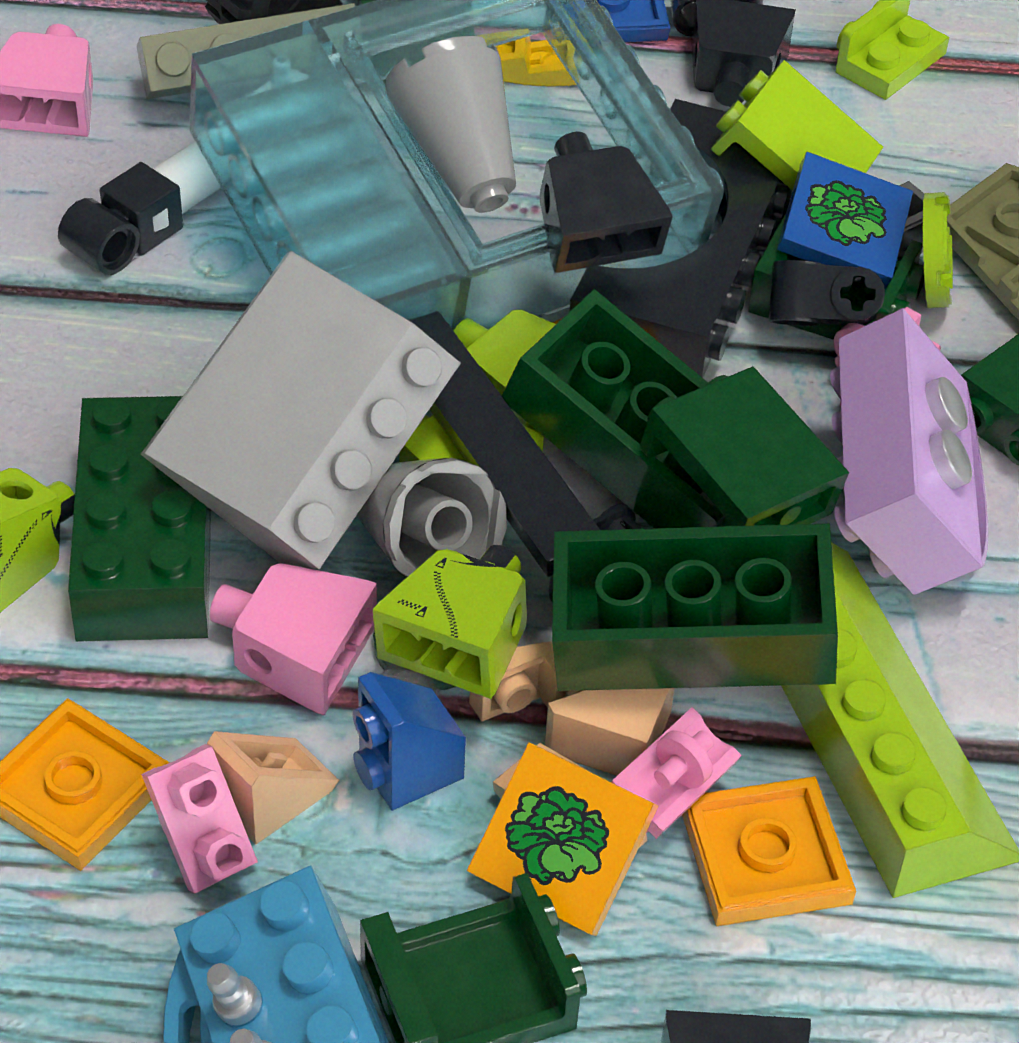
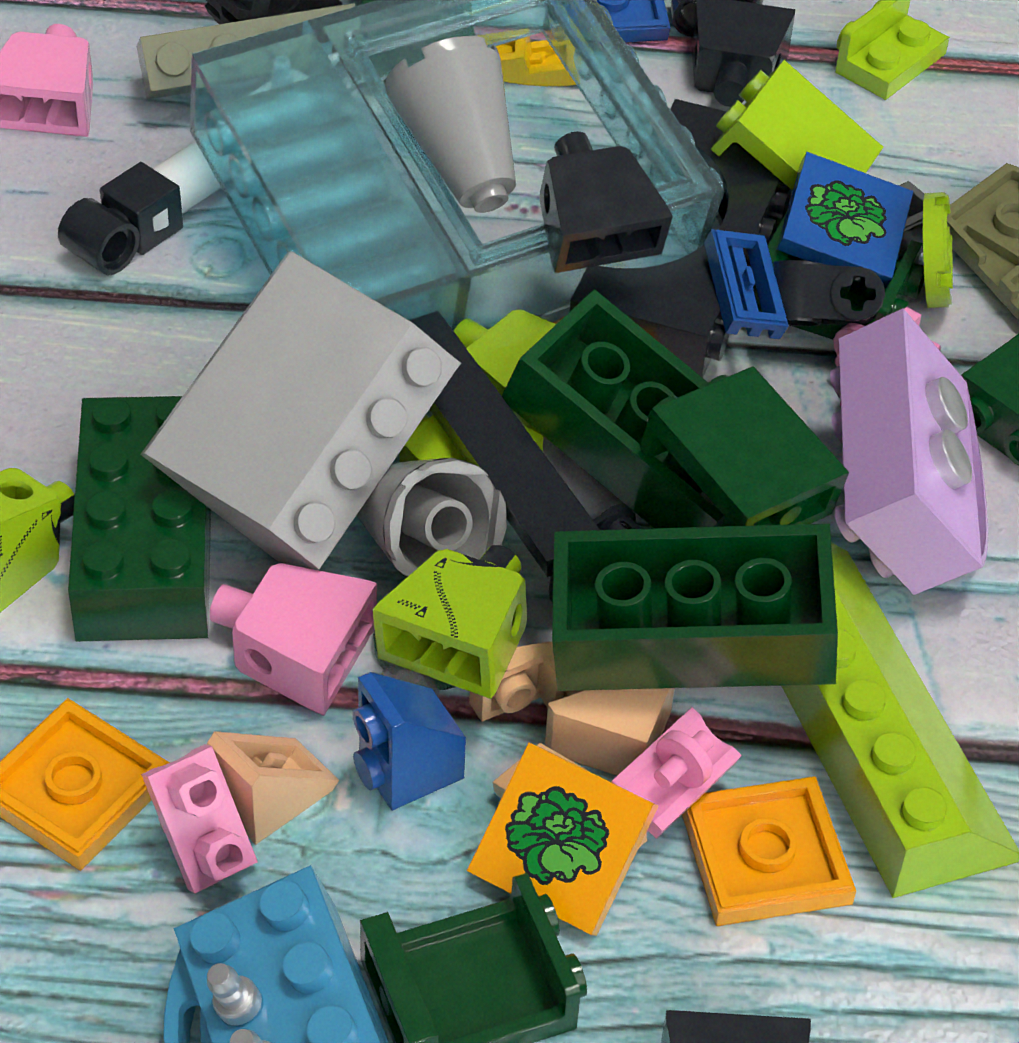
(735, 283): none -> blue tile

